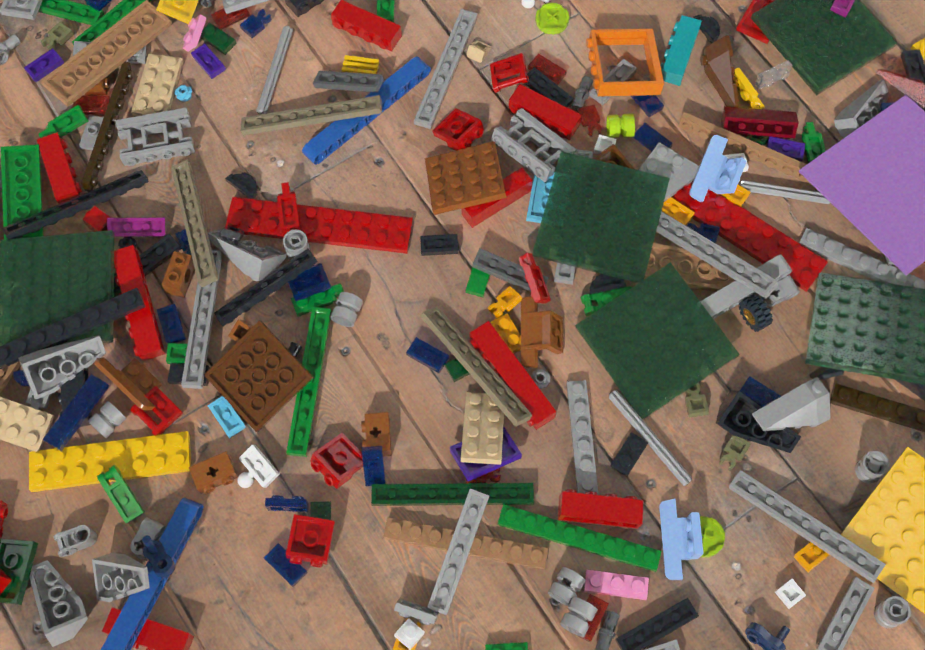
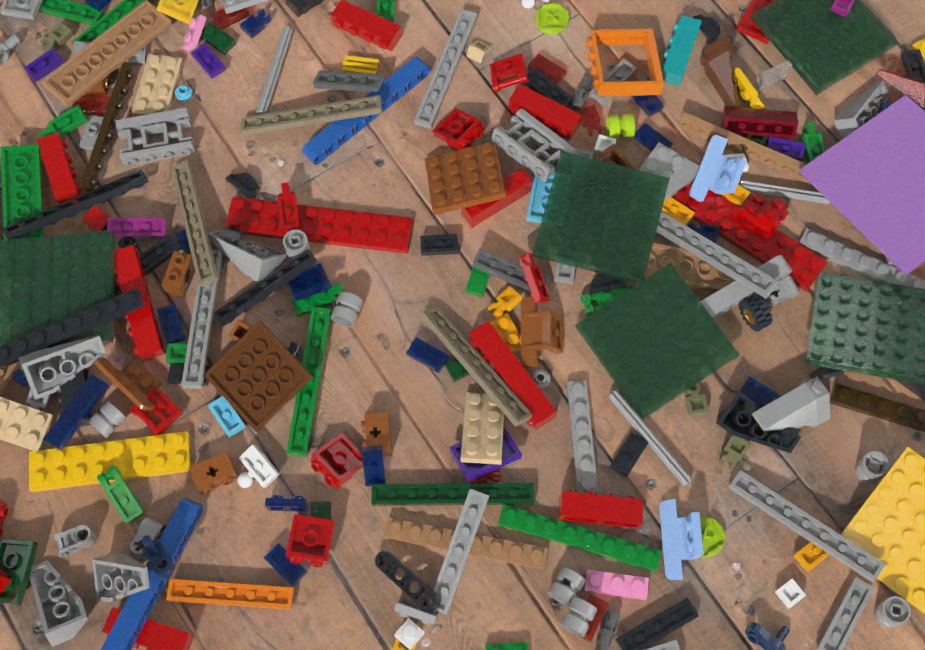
(230, 594): none -> orange plate
(406, 581): none -> black beam
(763, 212): none -> red plate

